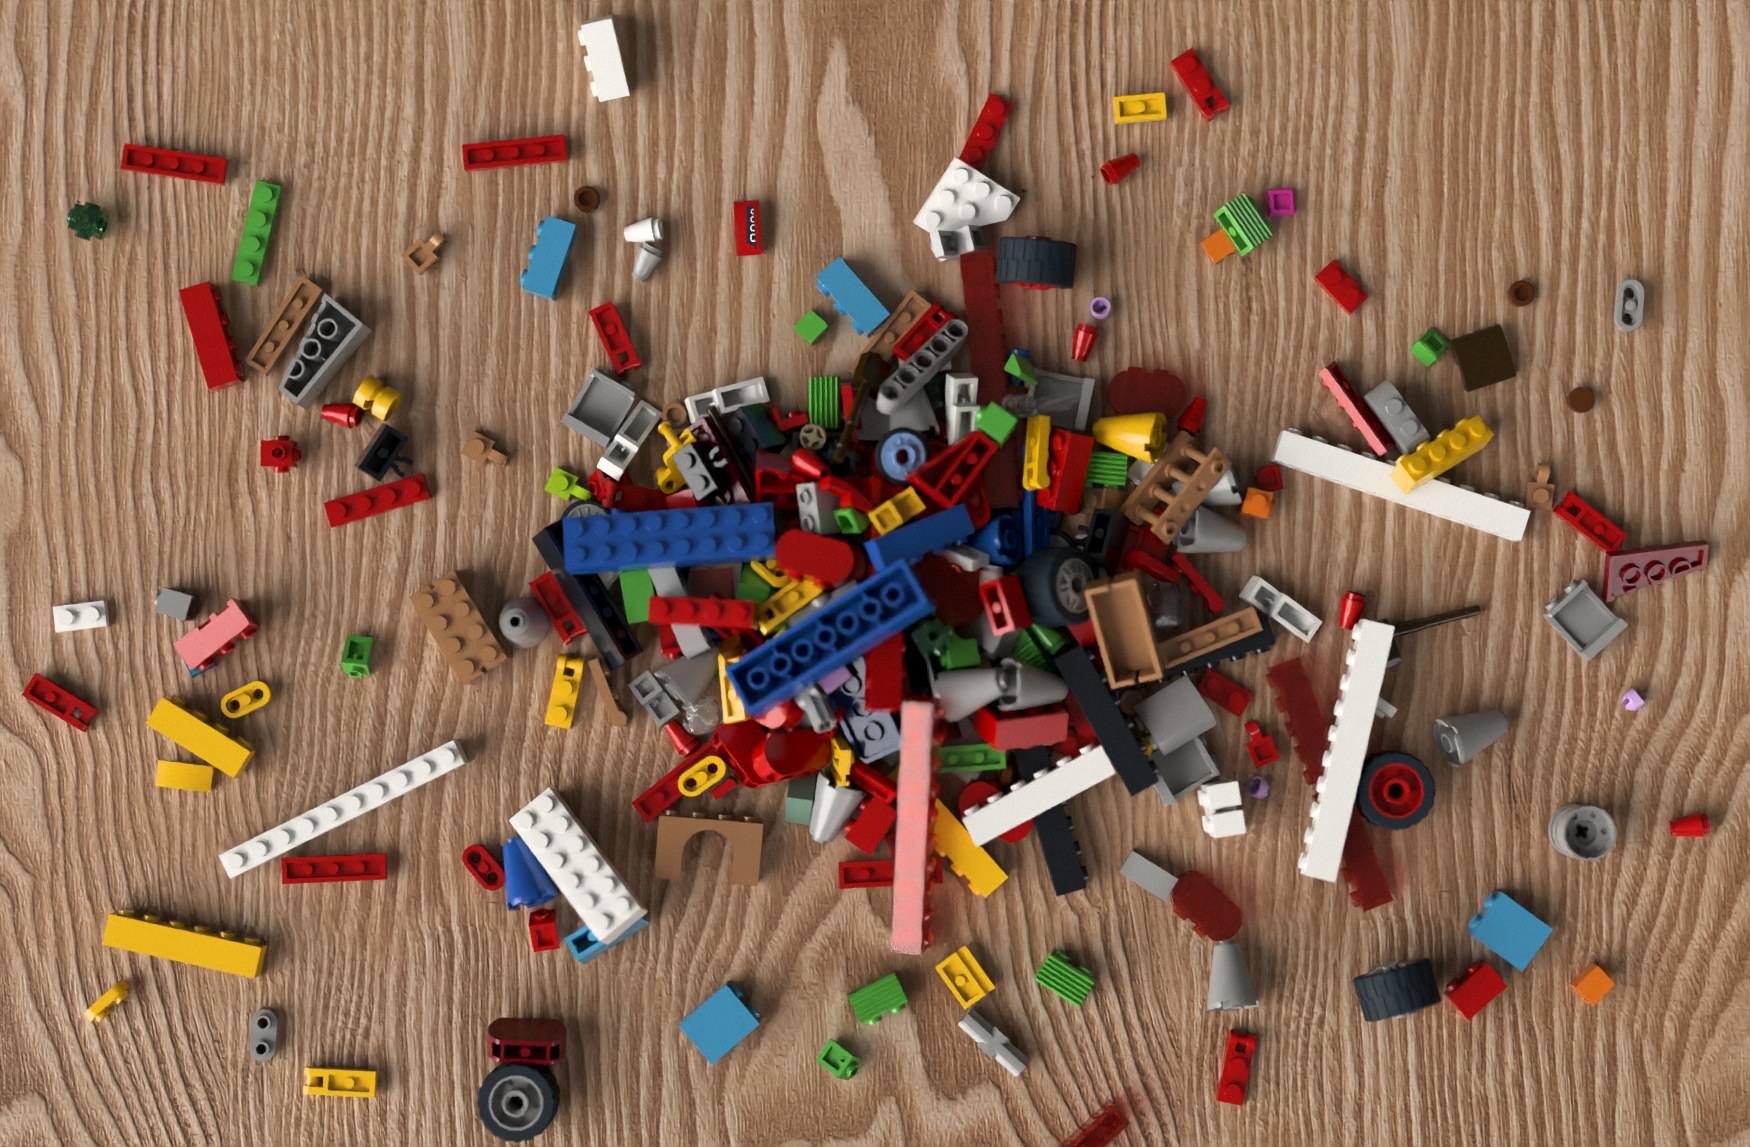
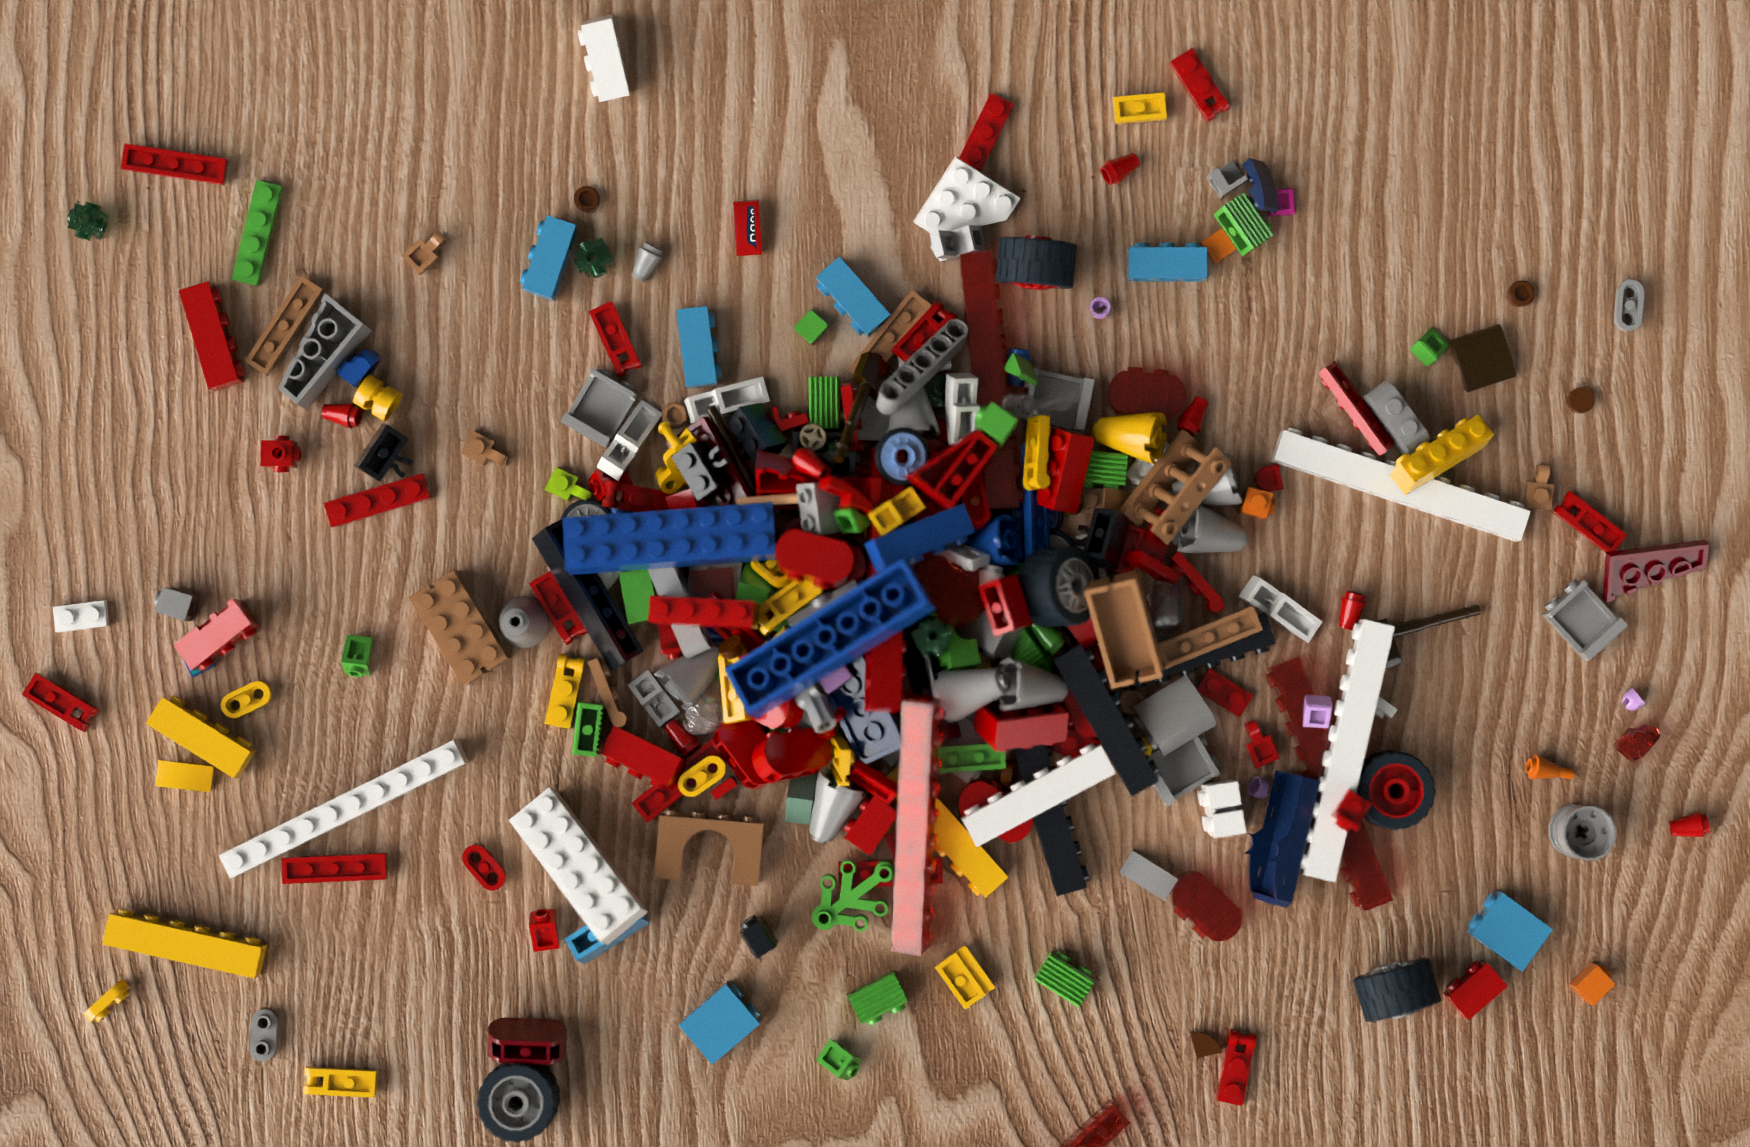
(359, 367): none -> blue rock
(514, 153): red plate -> none
(525, 876): blue cone -> none
(588, 729): none -> bright green brick
(593, 249): none -> clear green brick
(642, 758): none -> red brick
(644, 231): white cone -> none
(698, 347): none -> dark azure brick
(757, 936): none -> black brick
(781, 499): none -> light nougat piece
(851, 898): none -> bright green plant
(993, 1042): light grey piece -> none
(1083, 341): red cone -> none
(1167, 263): none -> dark azure brick
(1204, 1044): none -> reddish brown tile
(1226, 179): none -> light grey panel
(1230, 980): light grey cone -> none
(1264, 189): none -> dark blue slope
(1282, 840): none -> dark blue piece
(1317, 711): none -> lavender slope
(1341, 287): red plate -> none
(1350, 811): none -> red bracket
(1468, 734): light grey cone -> none
(1541, 768): none -> orange cone
(1637, 742): none -> clear red rock

